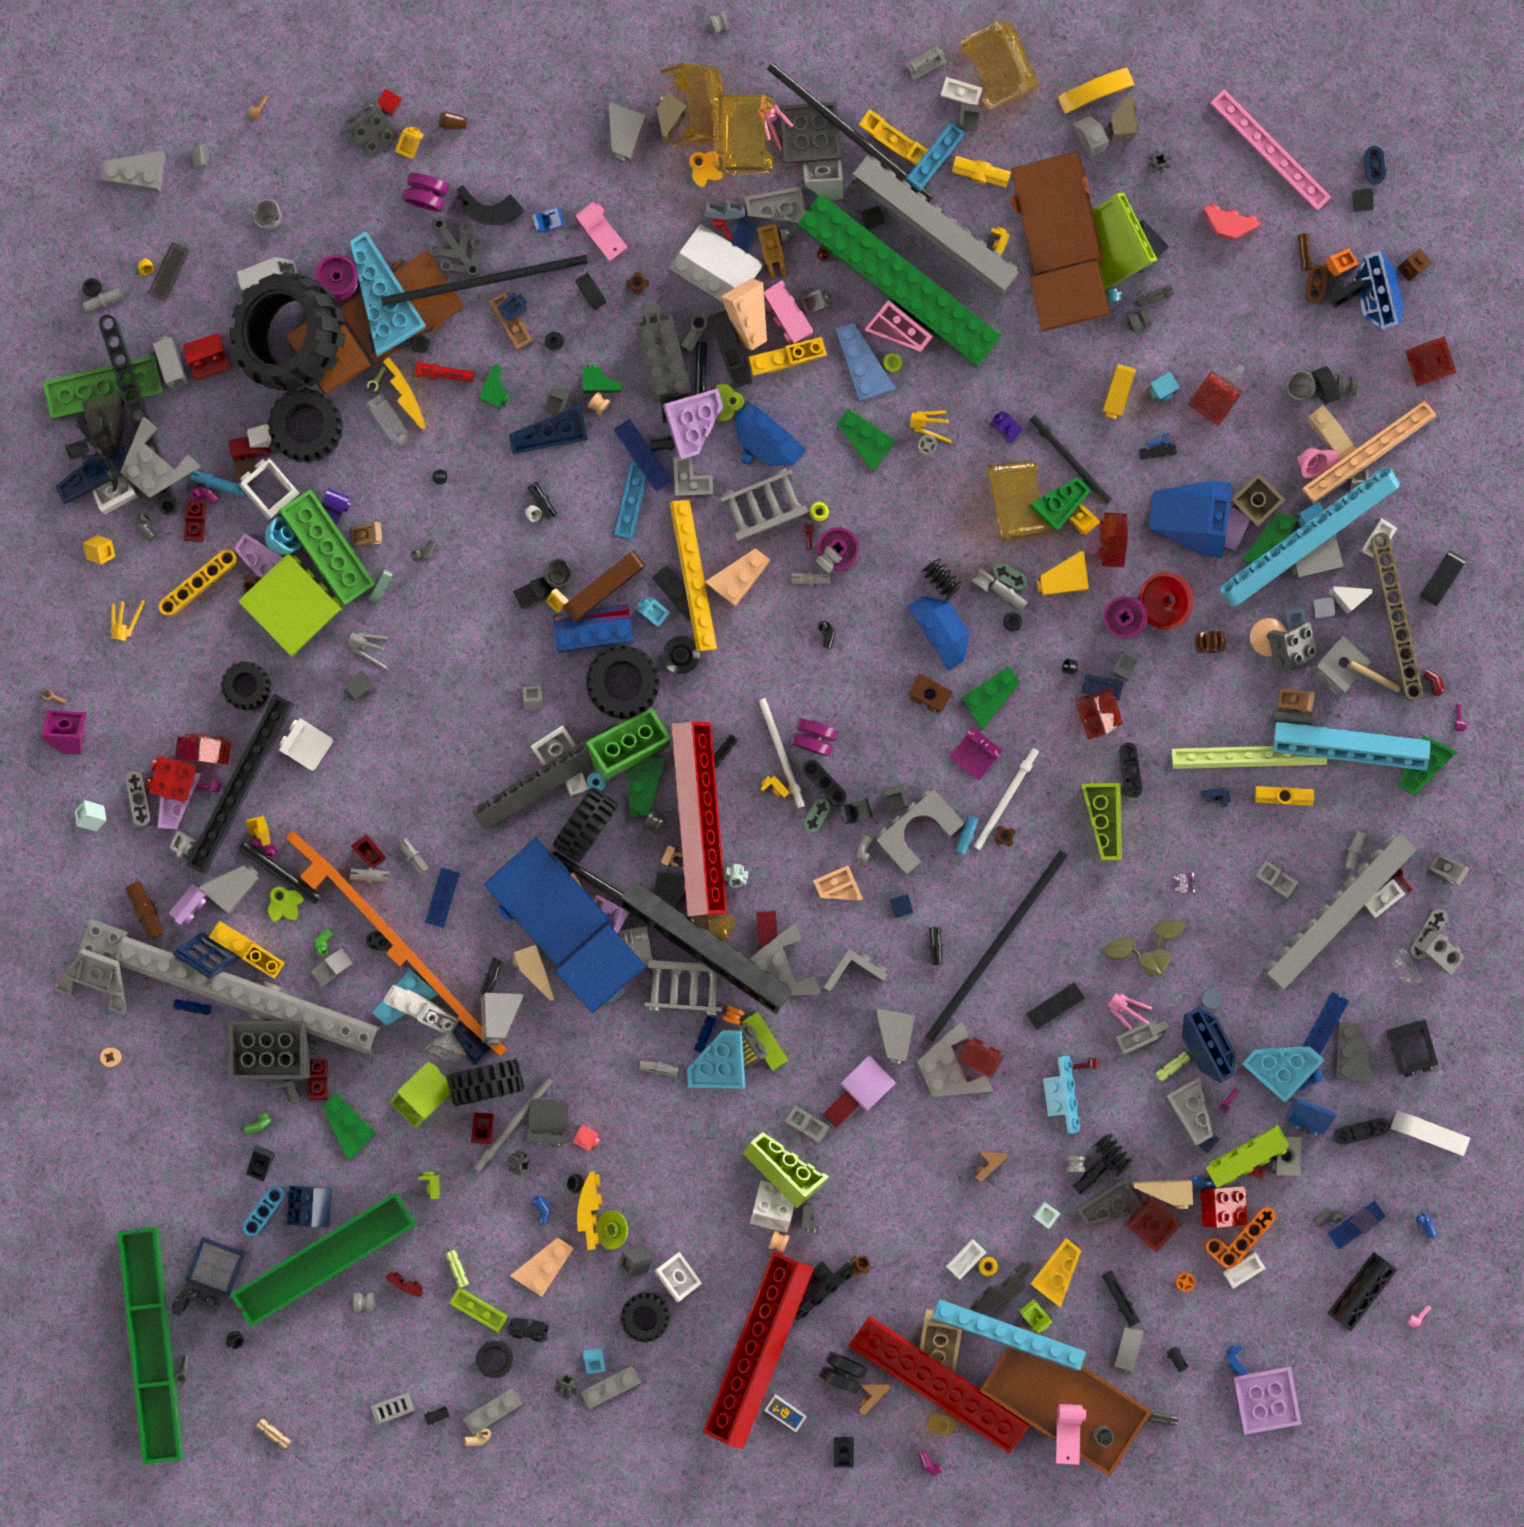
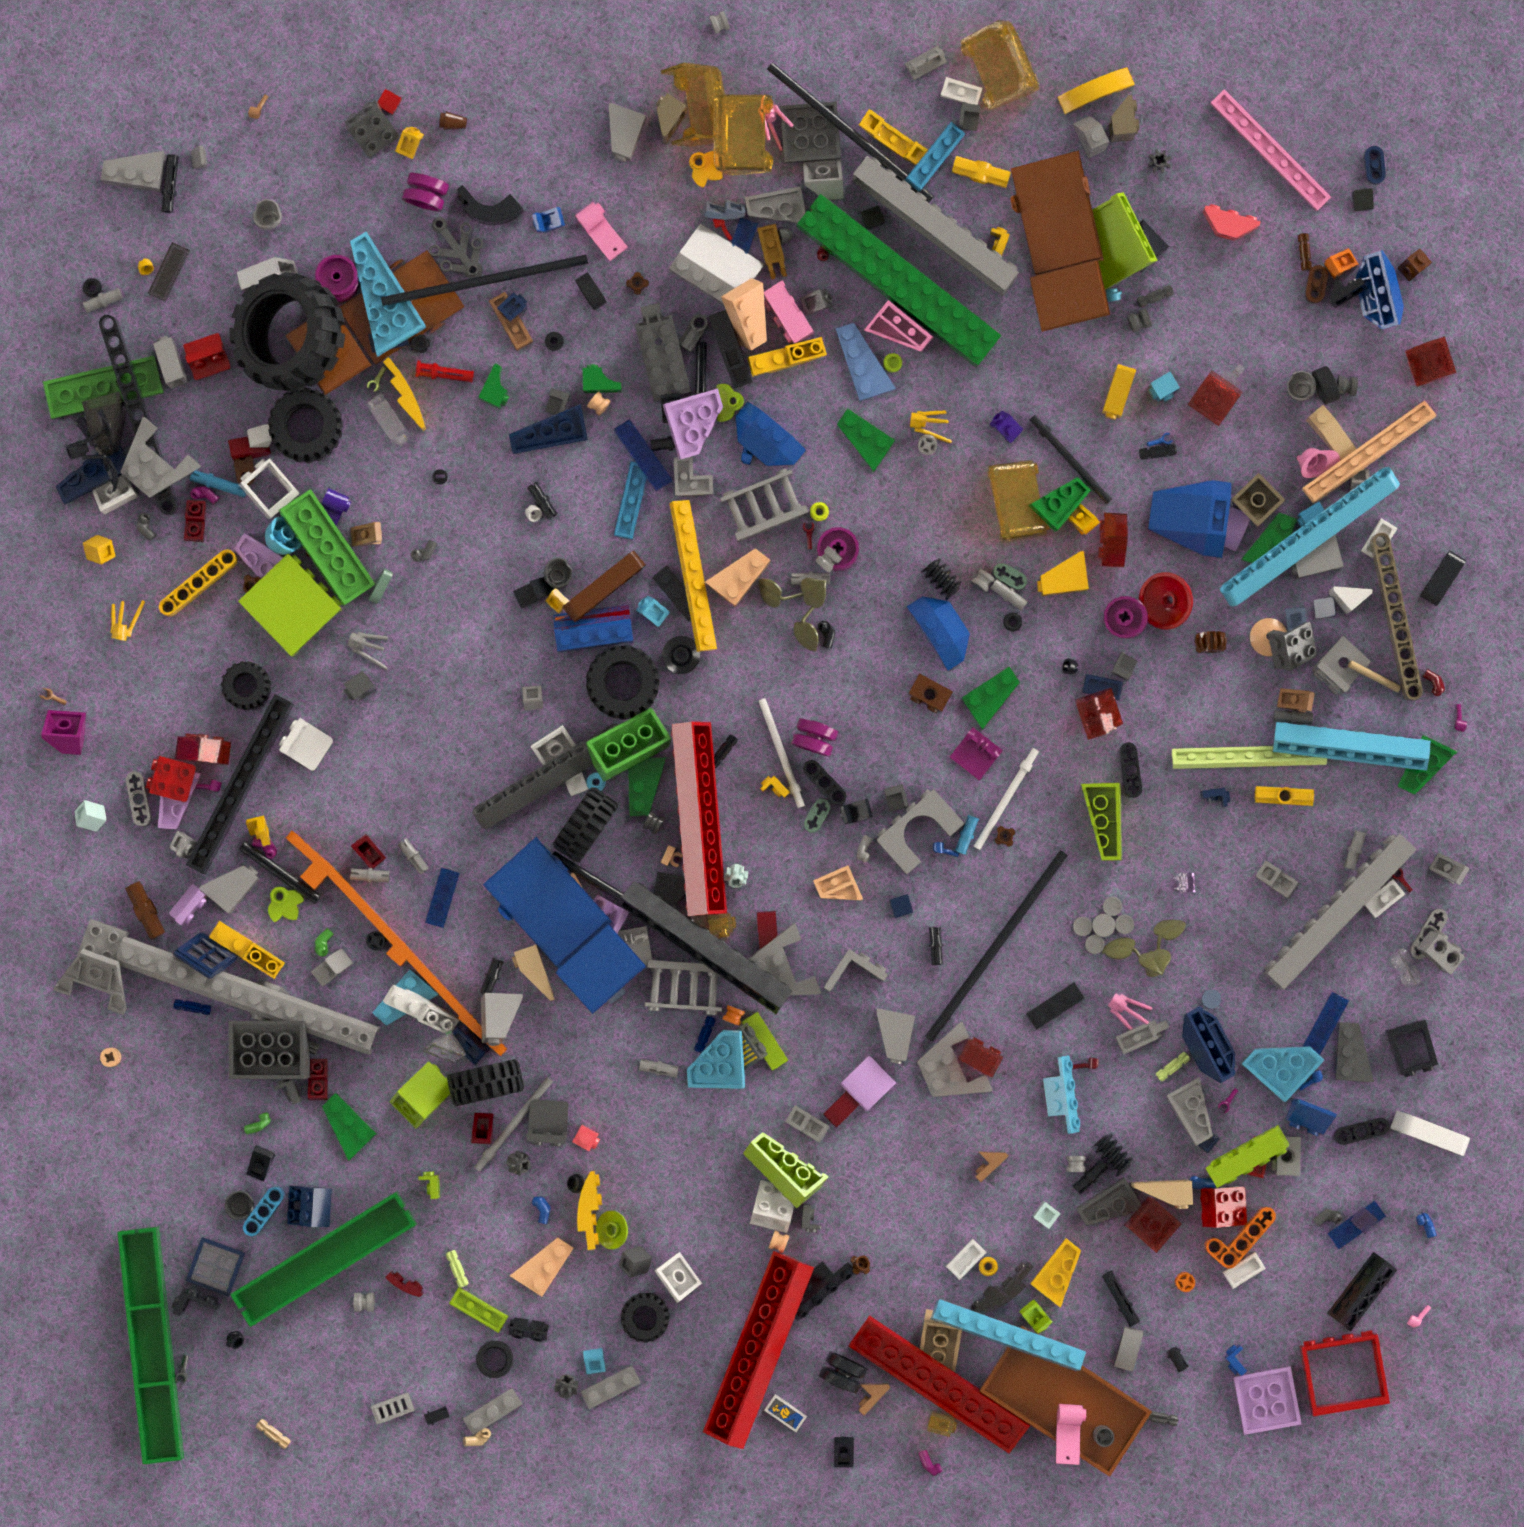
(170, 183): none -> black pin
(239, 1205): none -> dark grey hair
(814, 595): none -> olive plant
(938, 847): none -> blue hand
(1103, 925): none -> light grey piece
(1381, 1399): none -> red window

